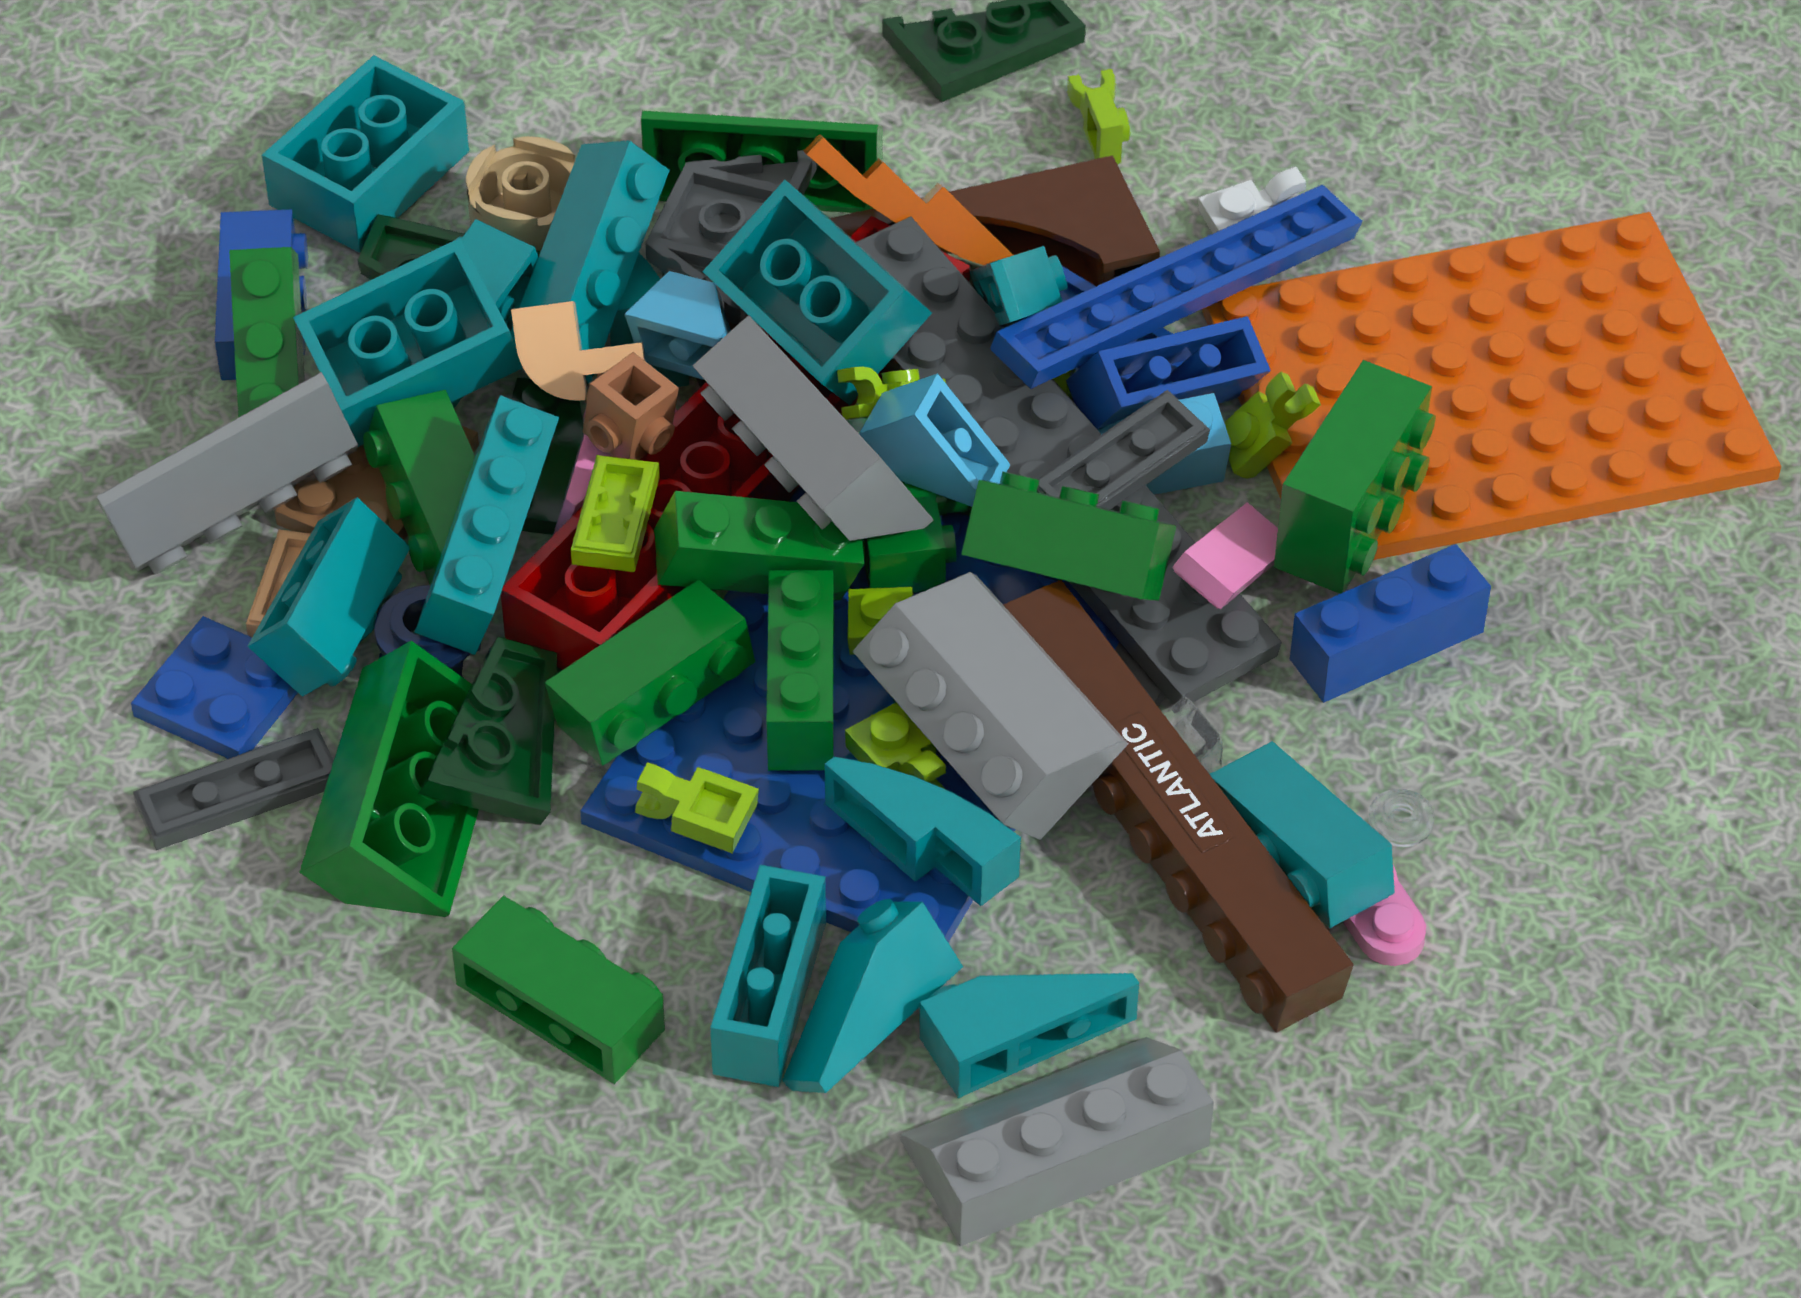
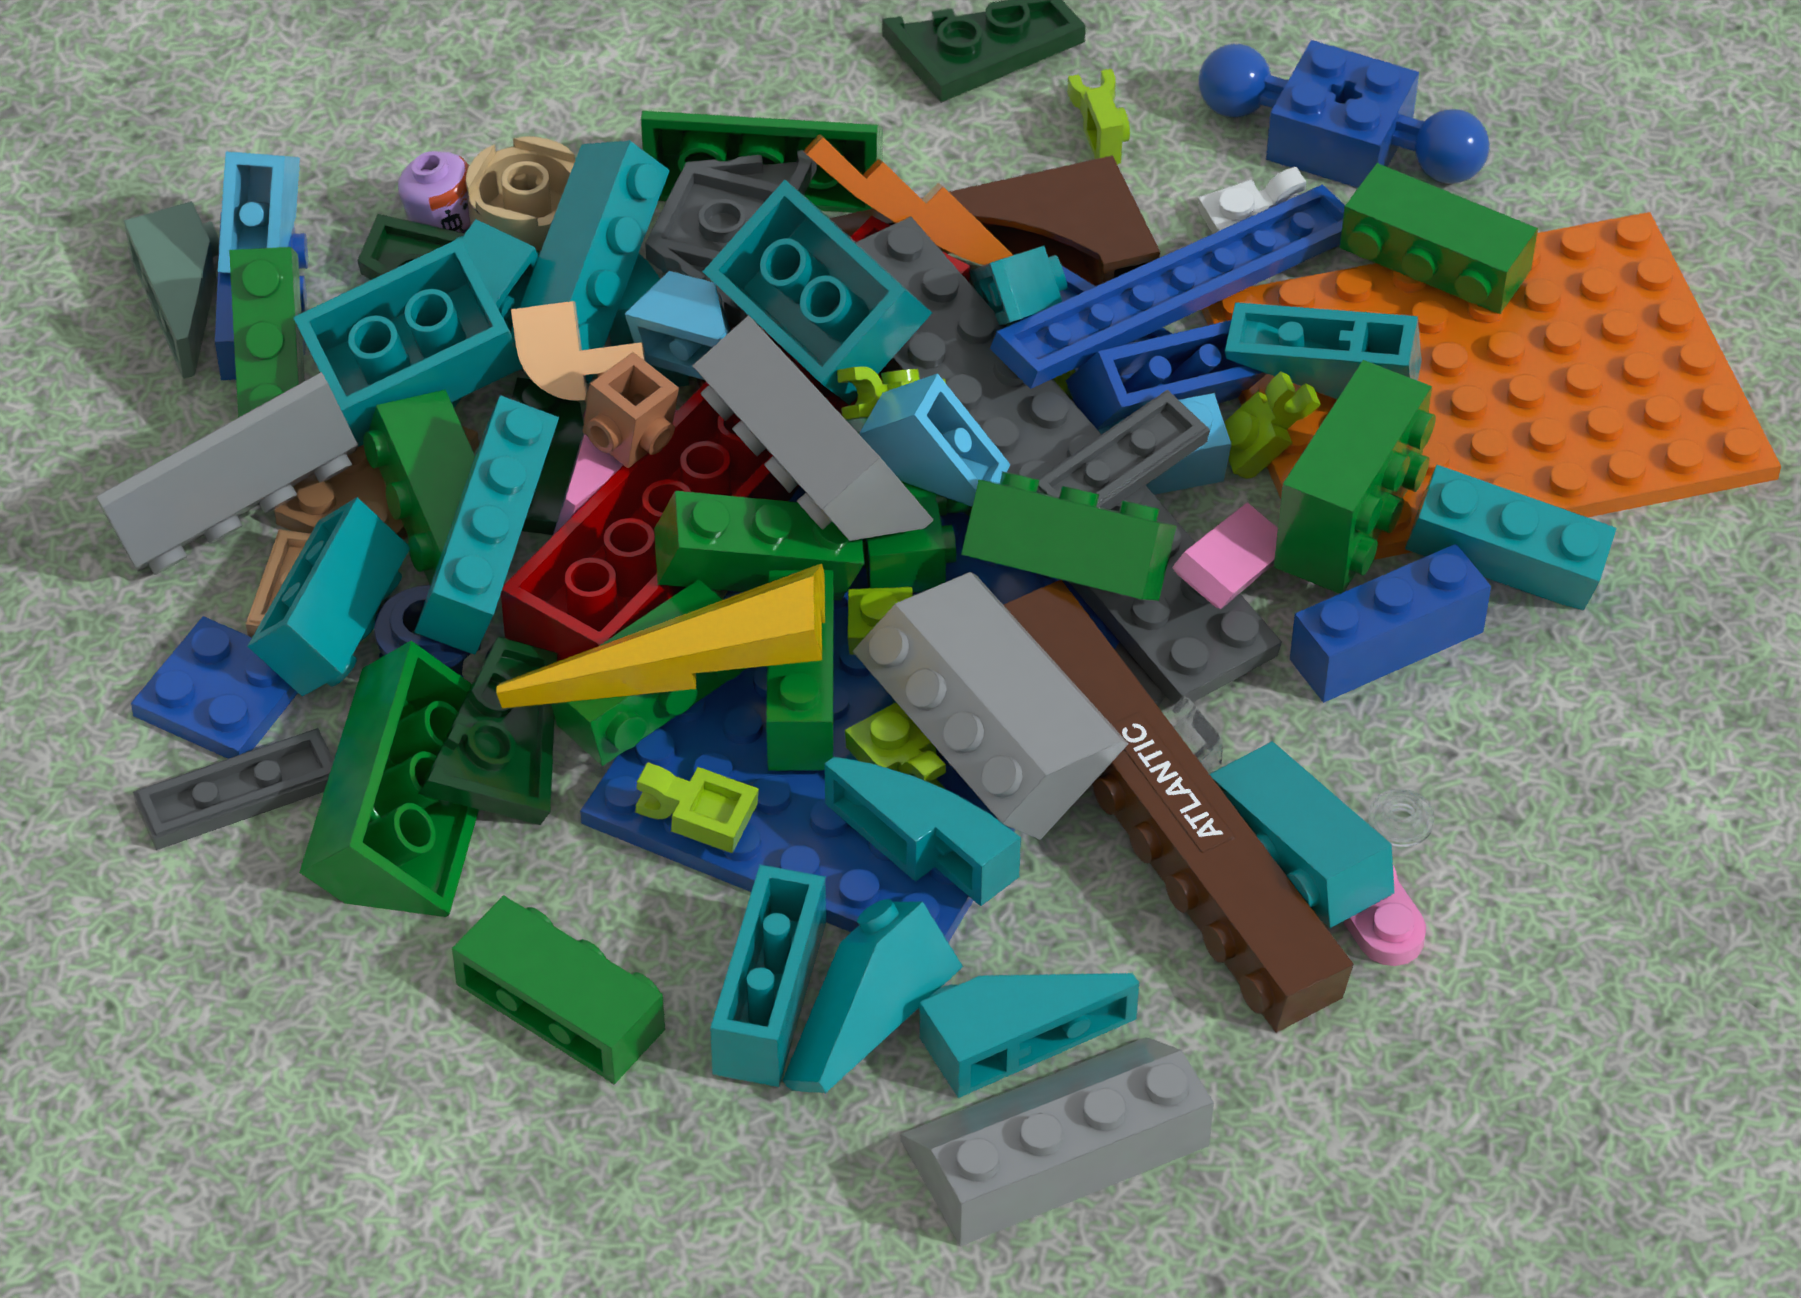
(178, 275): none -> sand green slope
(257, 202): none -> medium azure slope
(366, 152): teal brick -> none
(436, 191): none -> lavender head
(615, 513): lime plate -> none
(749, 630): none -> yellow wedge
(1322, 344): none -> teal slope
(1342, 114): none -> blue brick
(1438, 238): none -> green brick
(1513, 537): none -> teal brick

